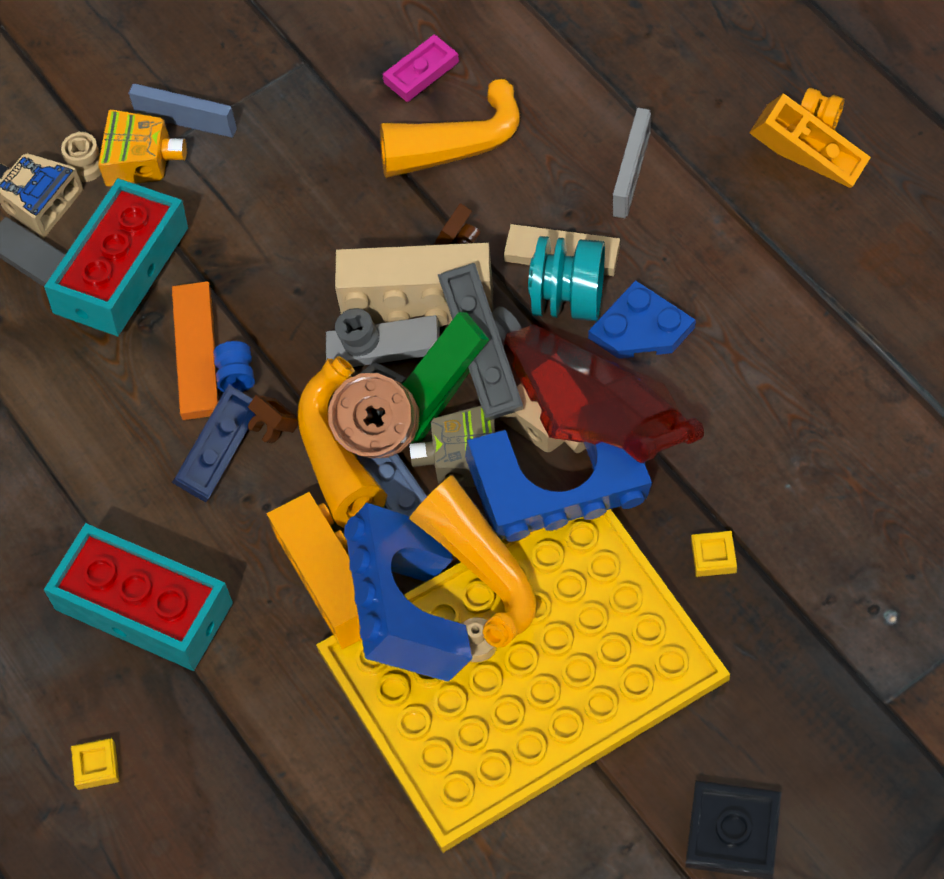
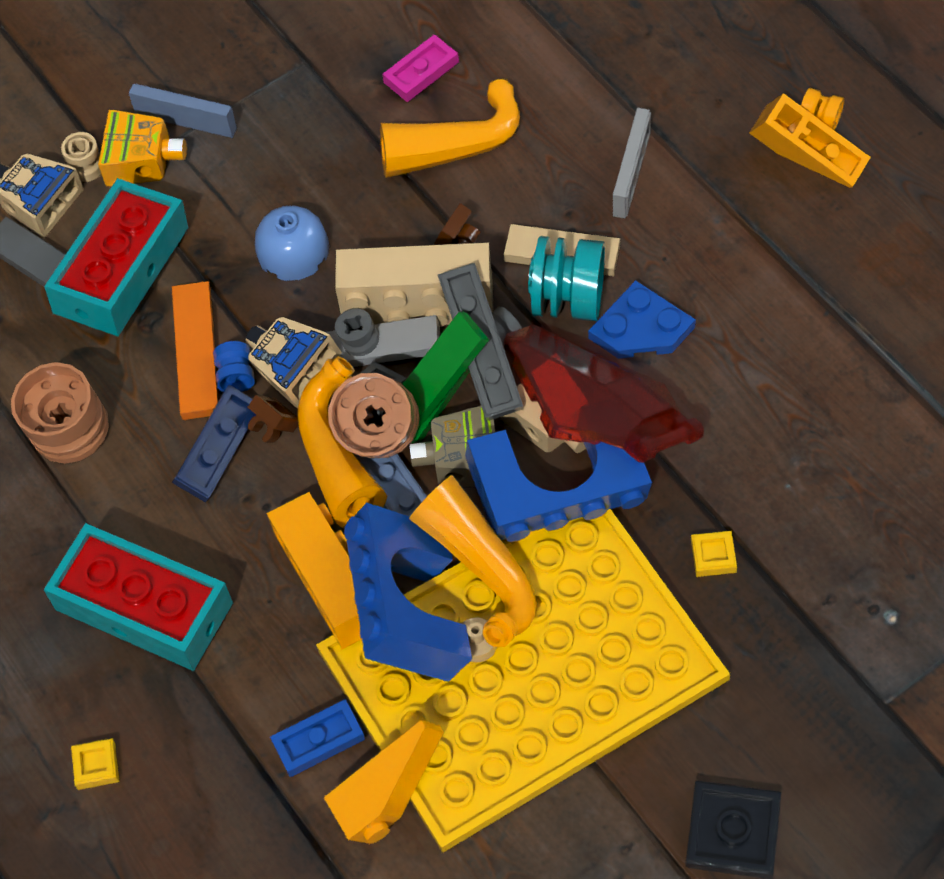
(60, 412): none -> nougat wheel
(290, 355): none -> torso
(291, 242): none -> medium blue cylinder
(317, 738): none -> blue plate
(382, 787): none -> light orange slope

